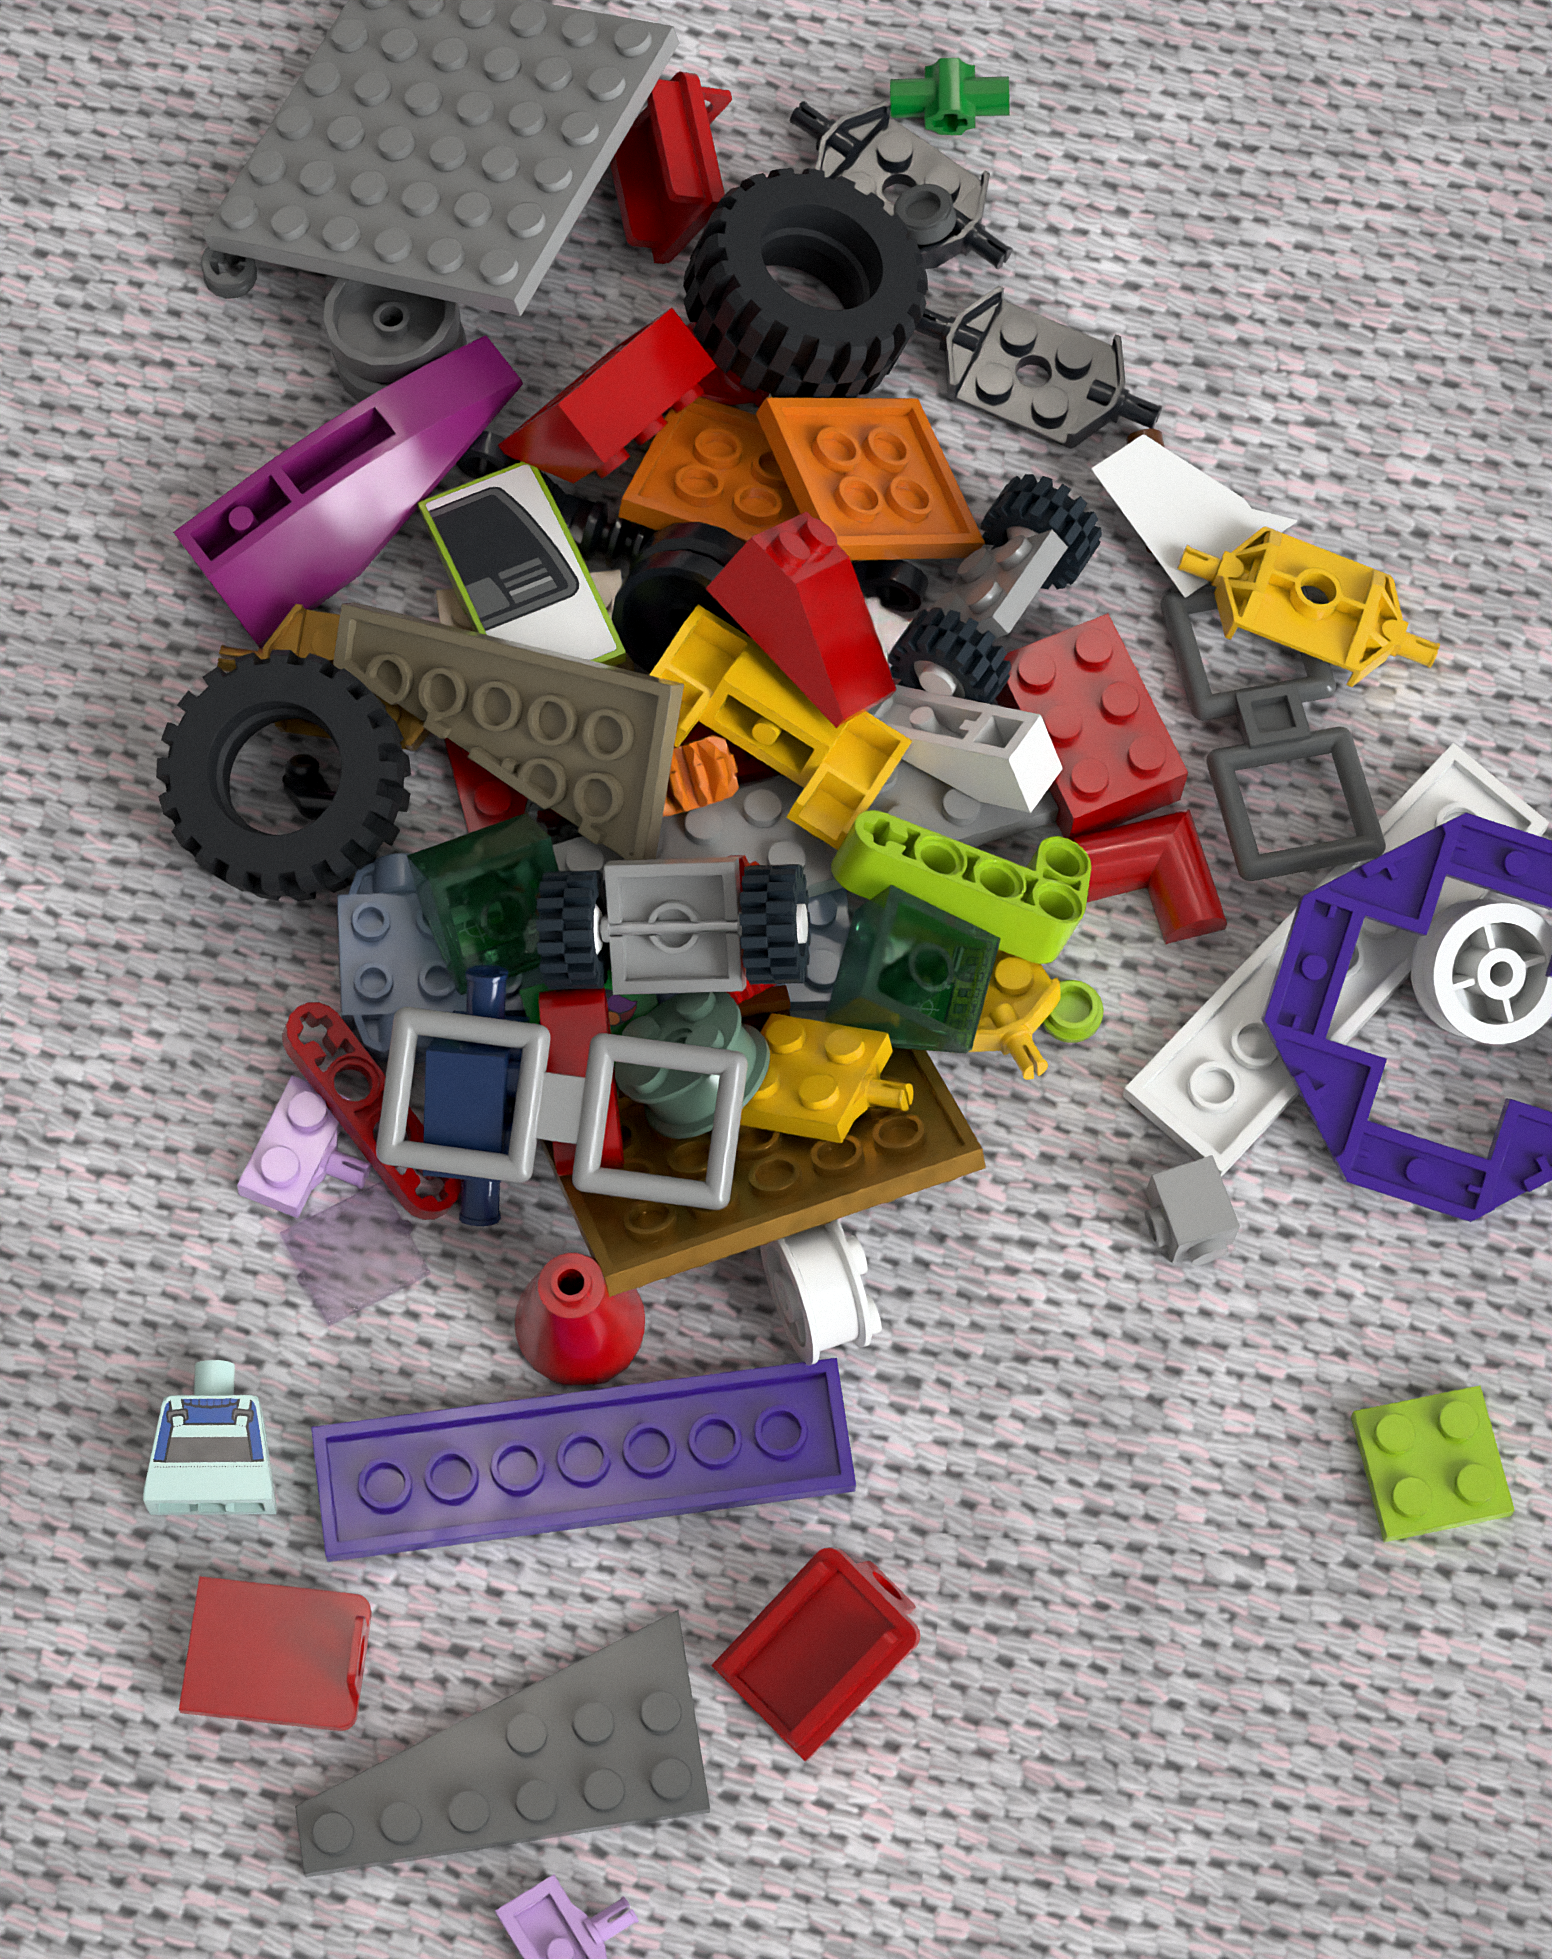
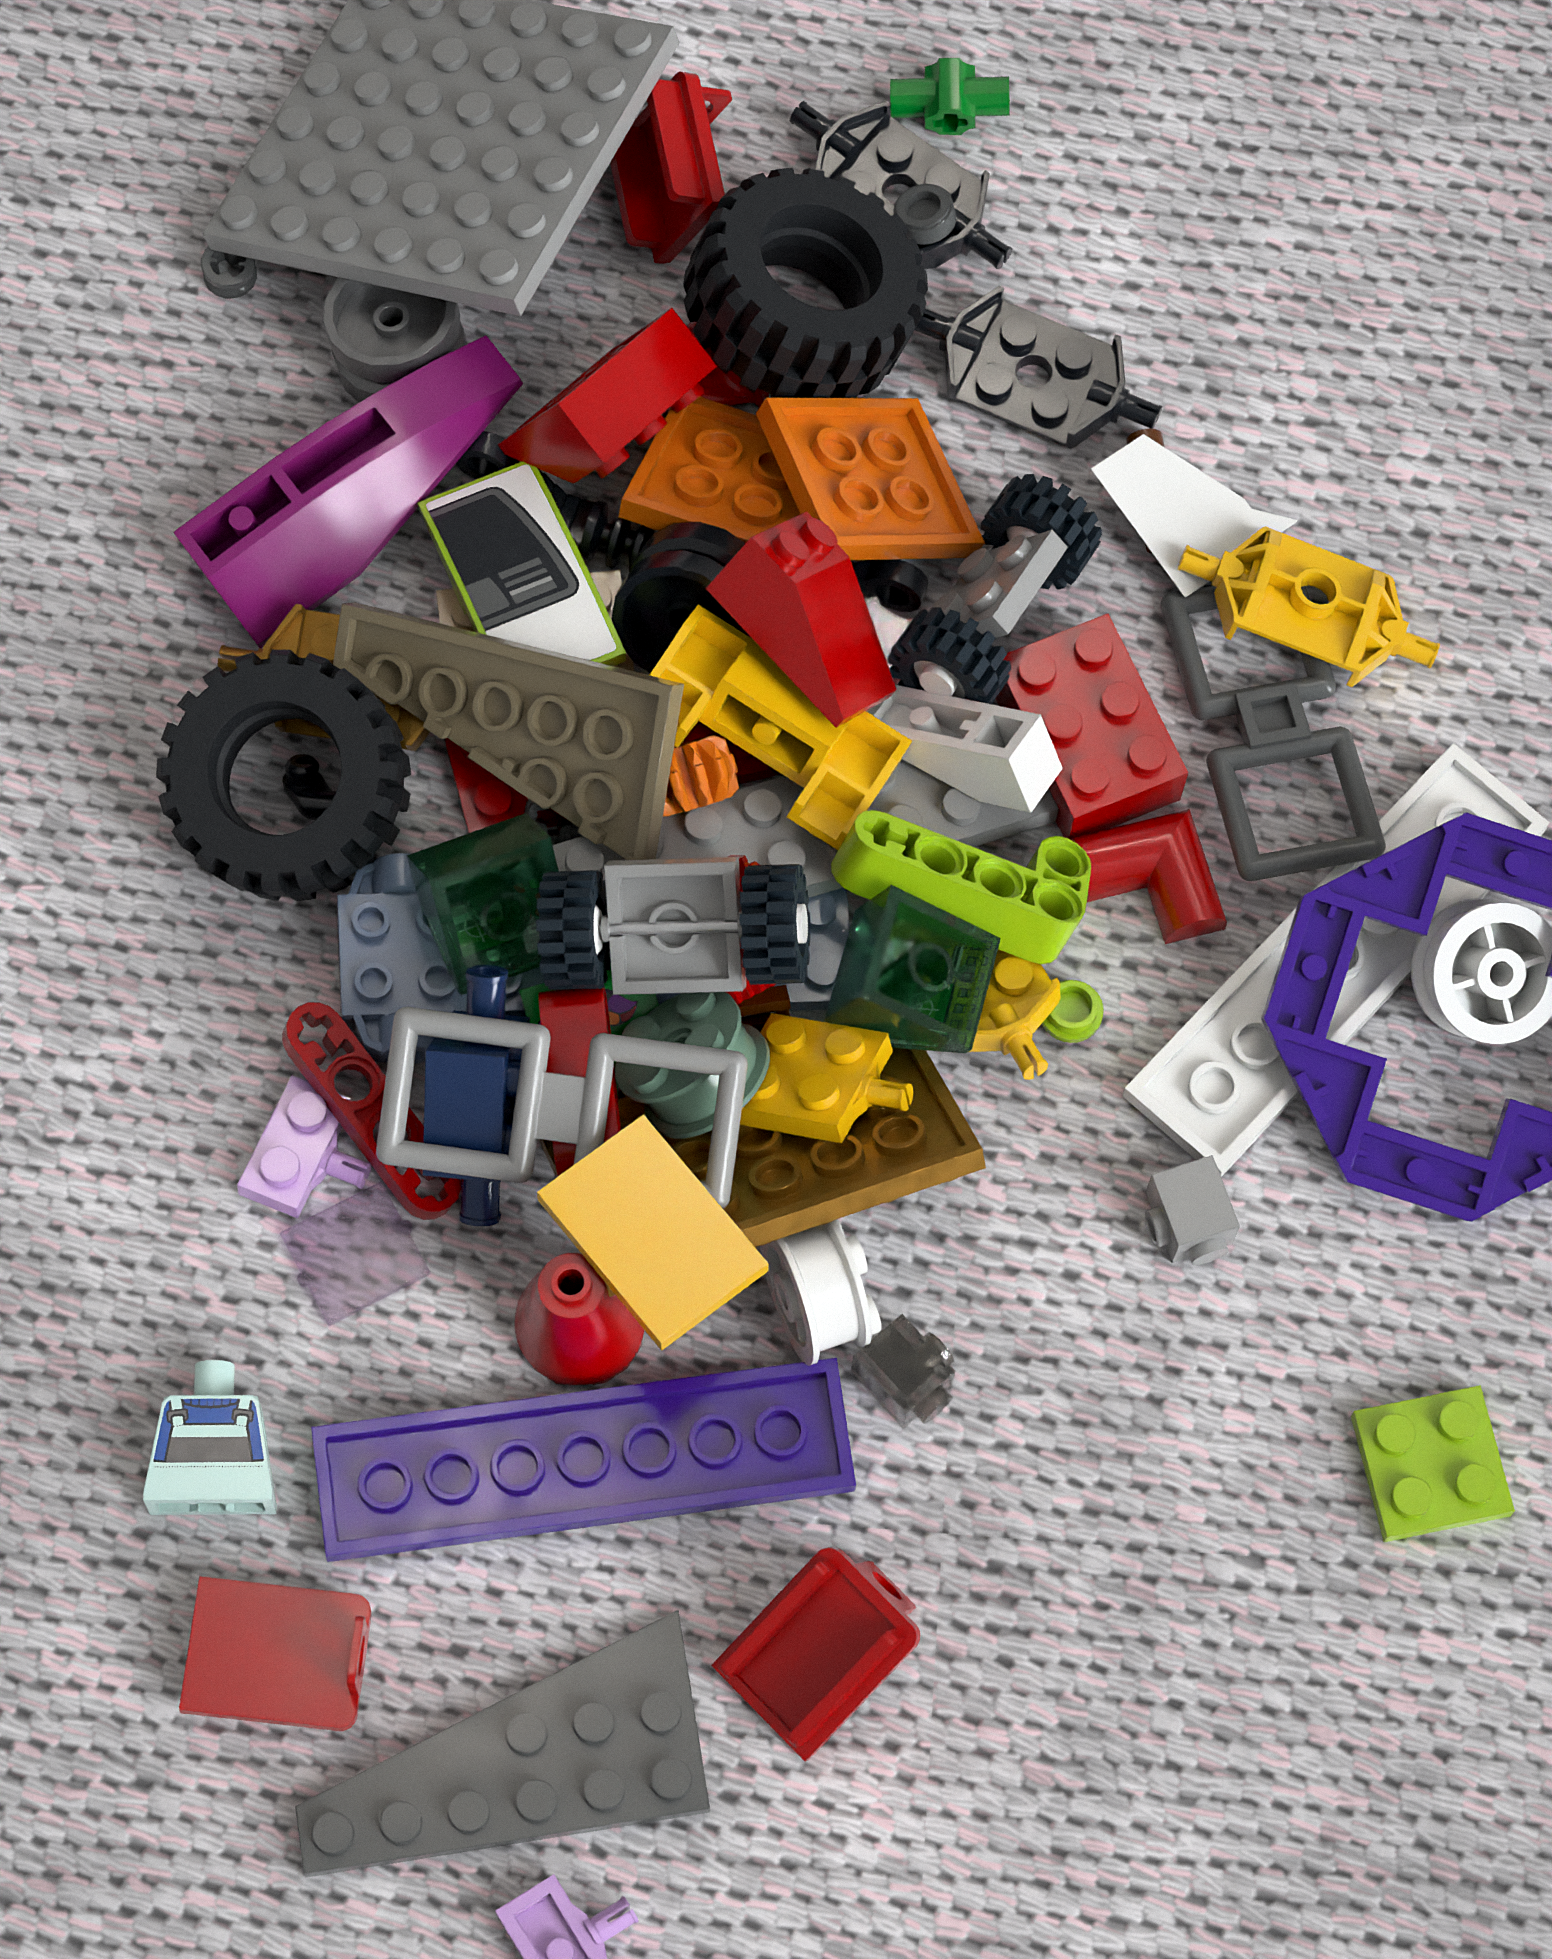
(652, 1232): none -> yellow tile
(906, 1372): none -> clear smoke brick

